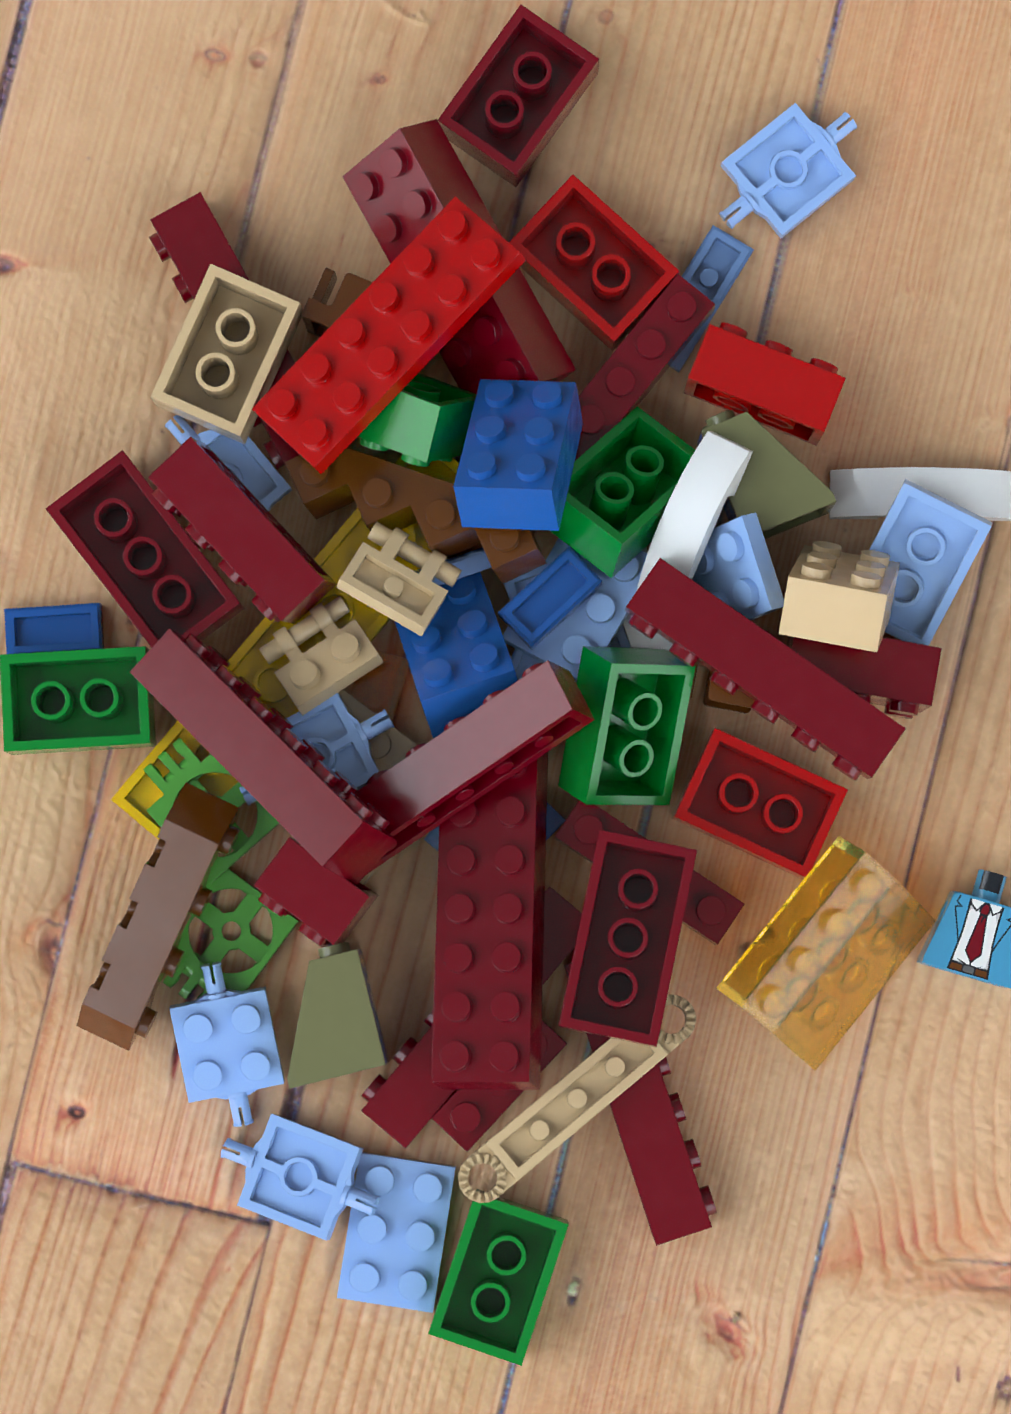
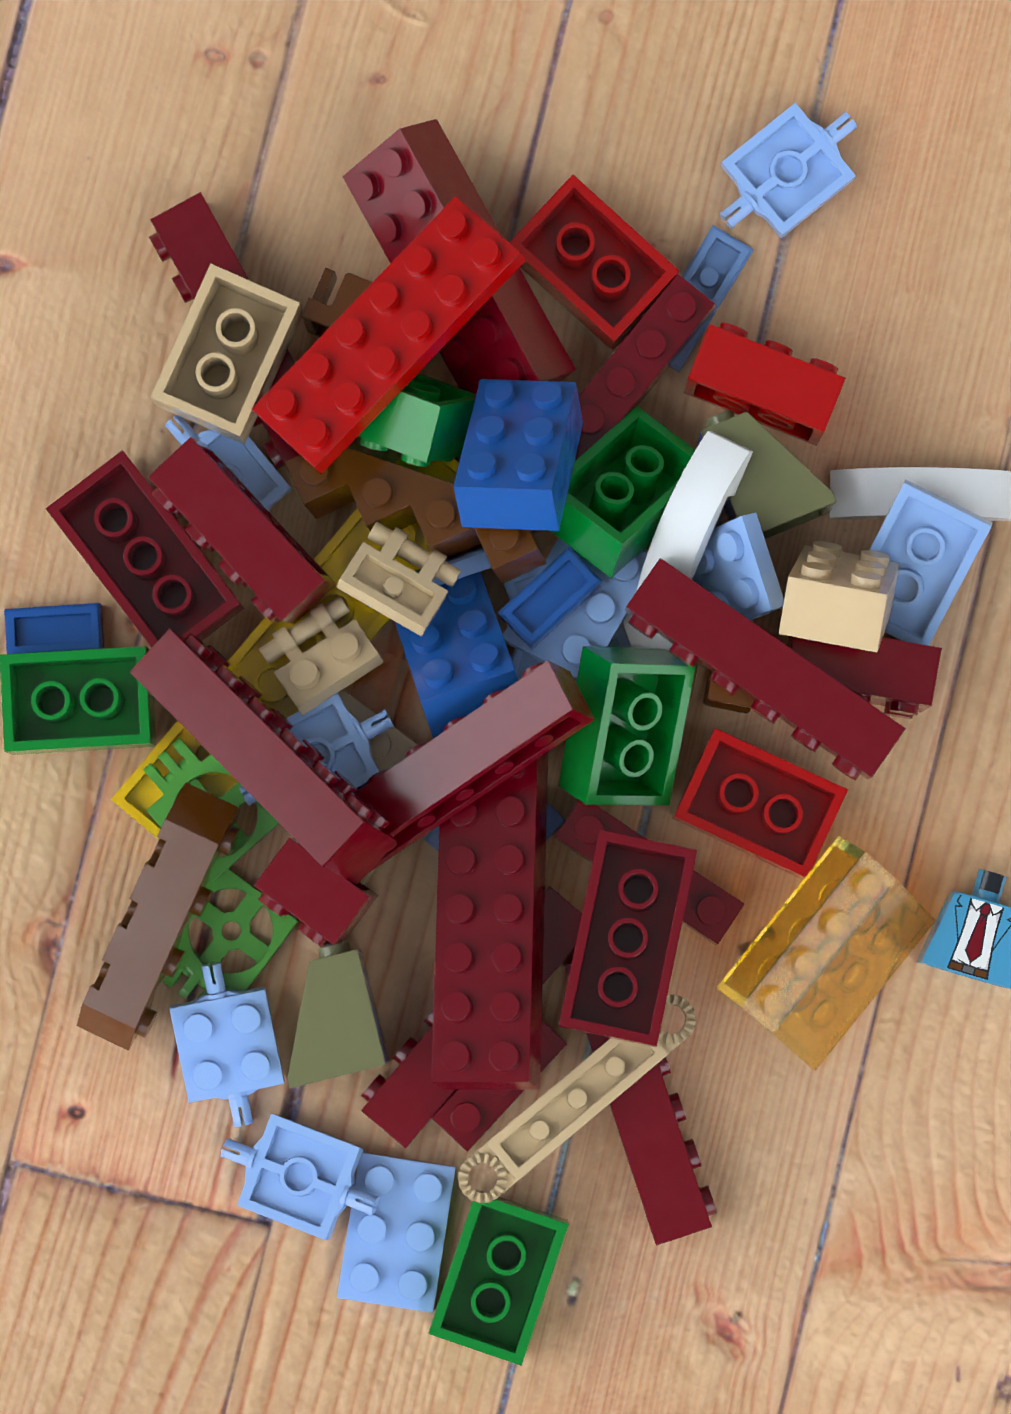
(518, 95): dark red brick -> none

